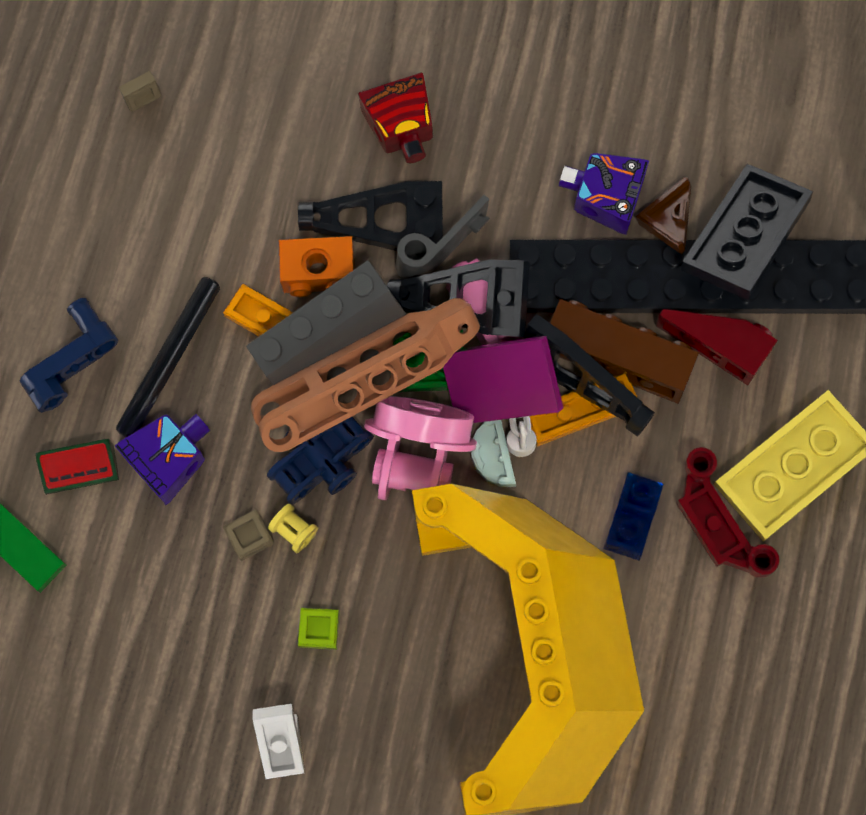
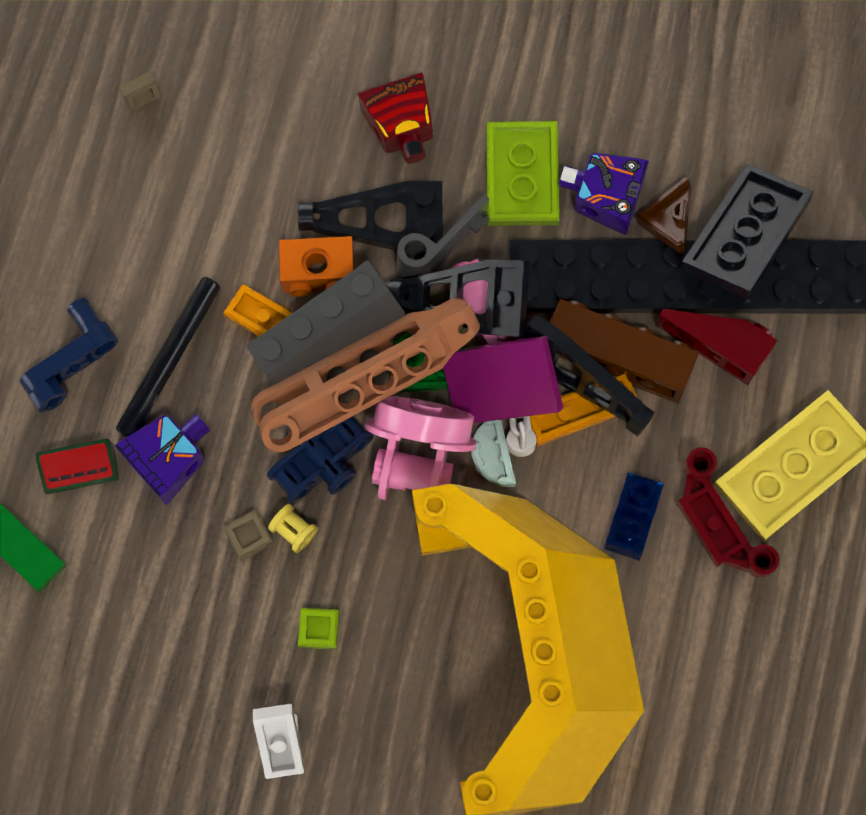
(522, 173): none -> lime tile

